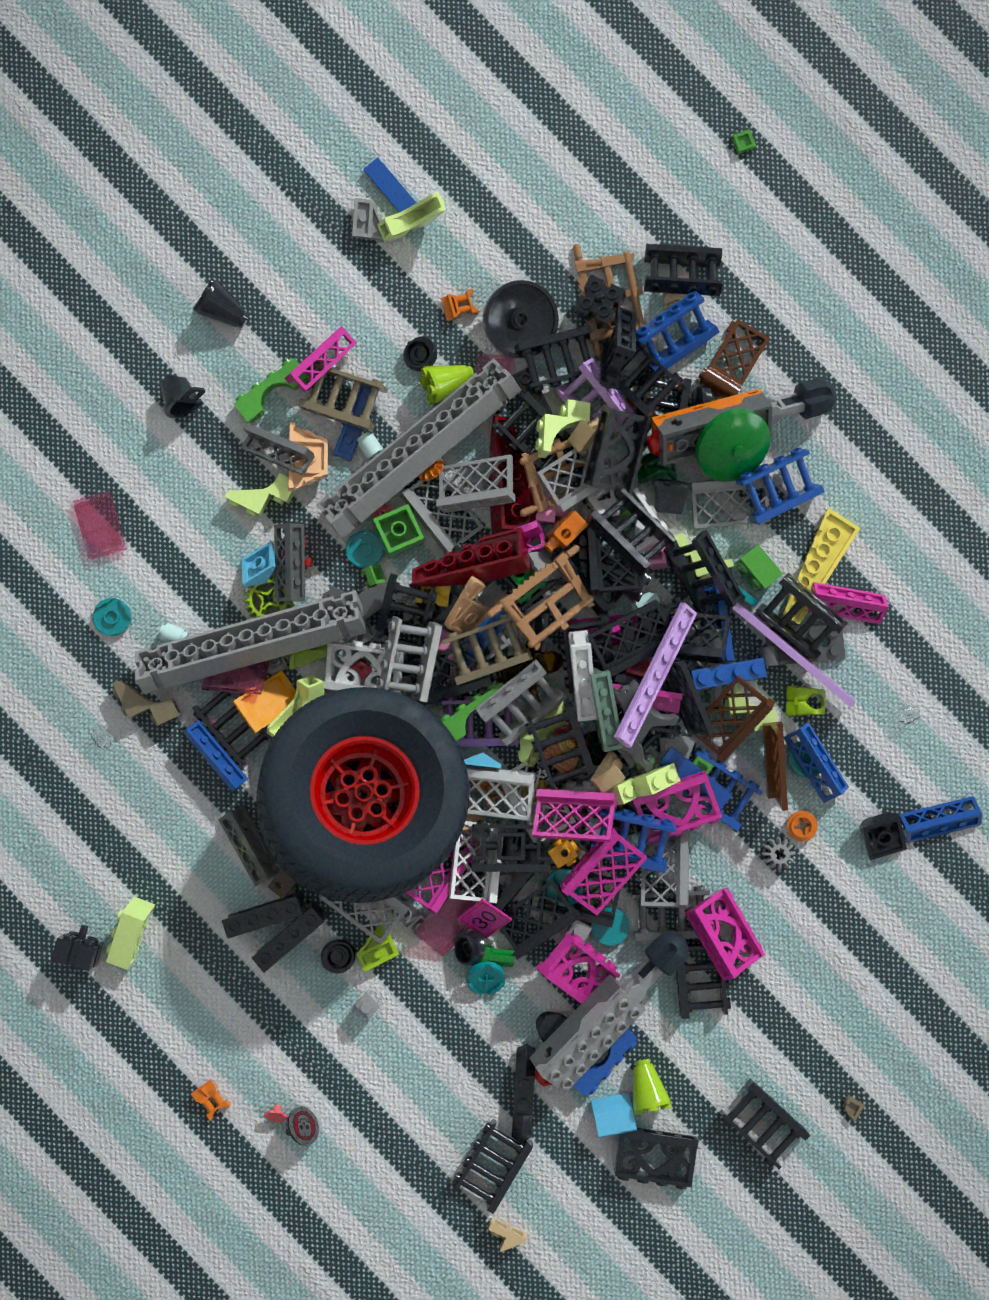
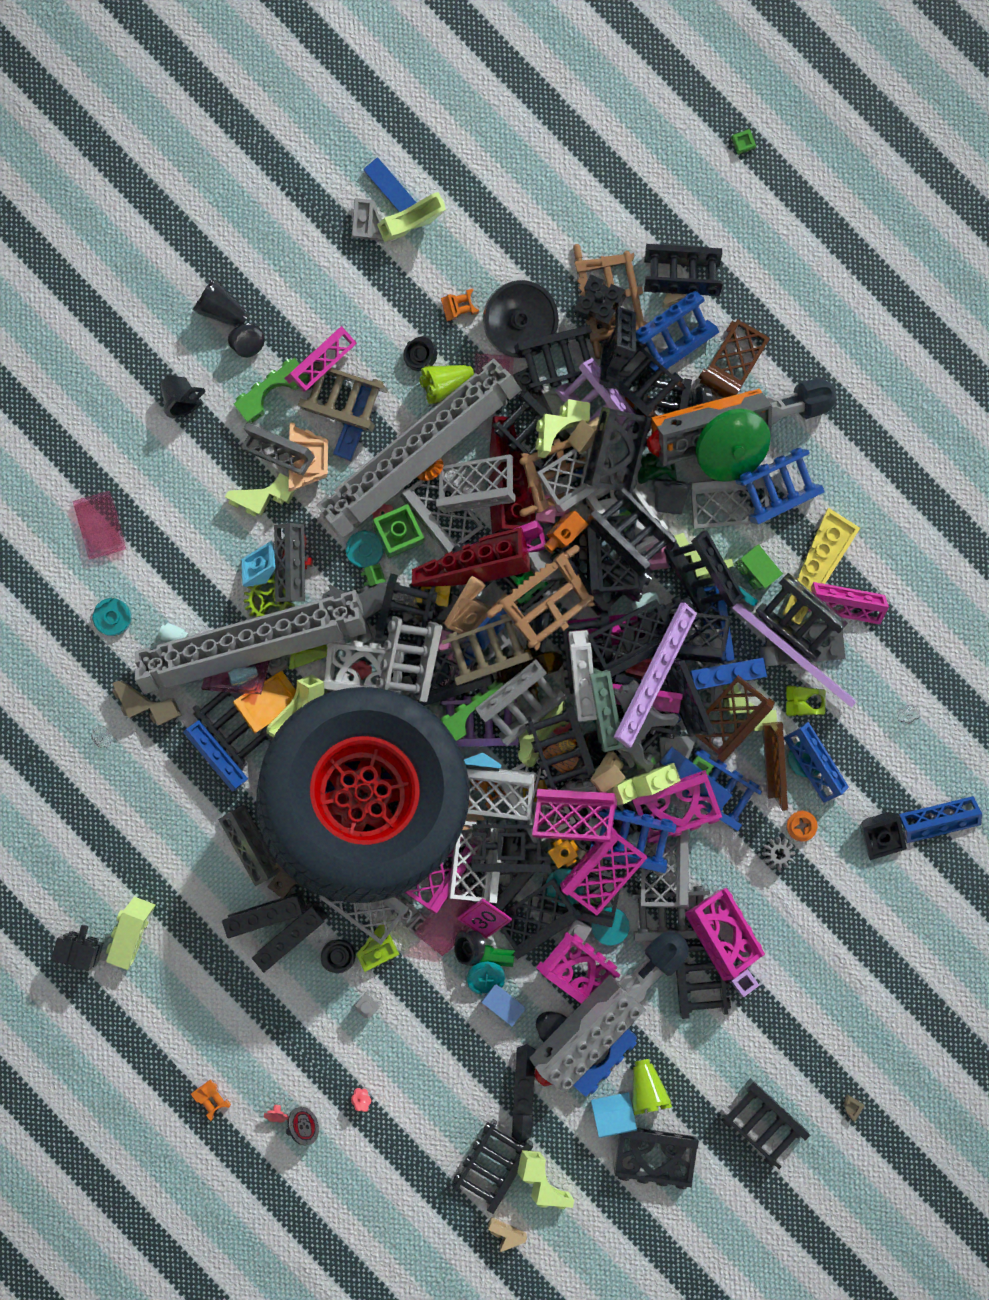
(242, 675): none -> clear light blue cone
(246, 340): none -> black piece
(361, 1100): none -> coral plant
(369, 445): light aqua brick -> none
(503, 1005): none -> medium blue panel
(531, 1171): none -> yellowish green arch
(744, 983): none -> lavender brick

